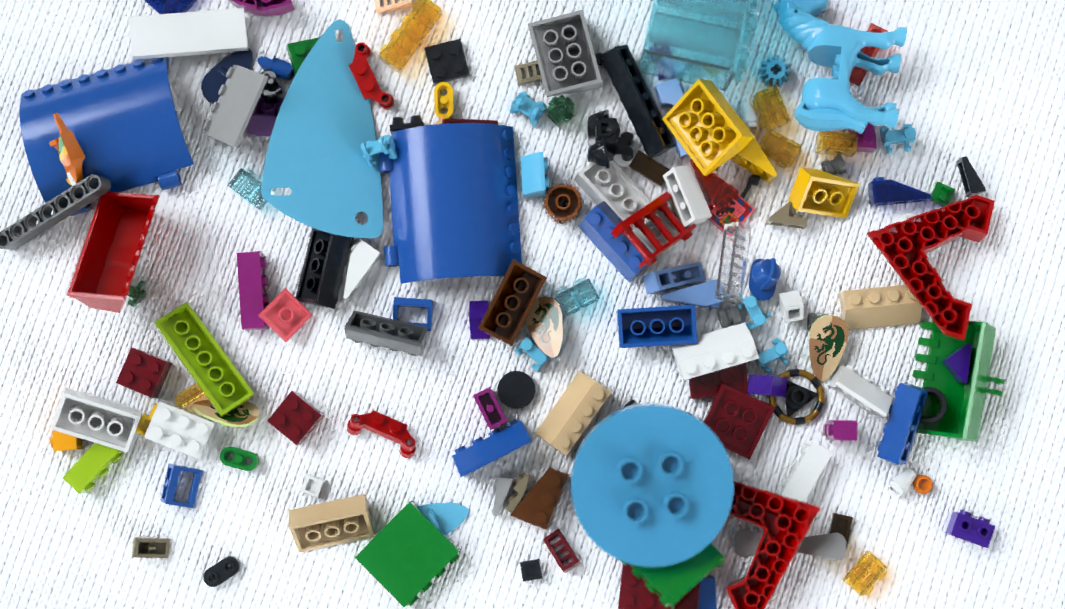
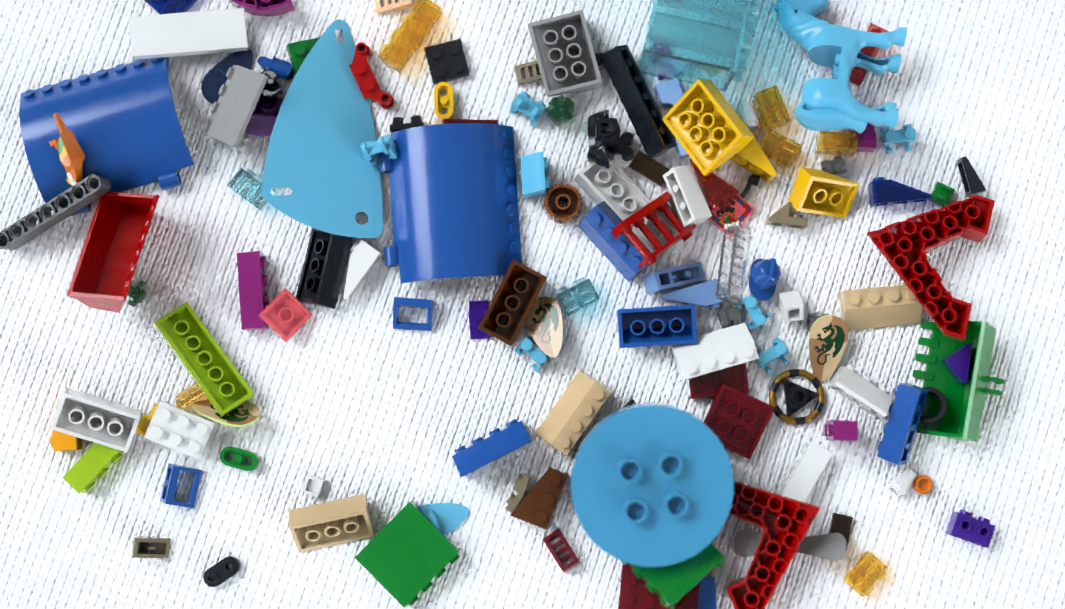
(144, 372): dark red brick -> none
(295, 418): dark red brick -> none
(385, 427): red plate -> none
(386, 333): dark grey slope -> none
(490, 408): magenta brick -> none
(502, 489): light grey slope -> none
(516, 389): black tile -> none
(531, 570): black plate -> none
(767, 385): dark purple slope -> none
(780, 67): medium azure gear -> none

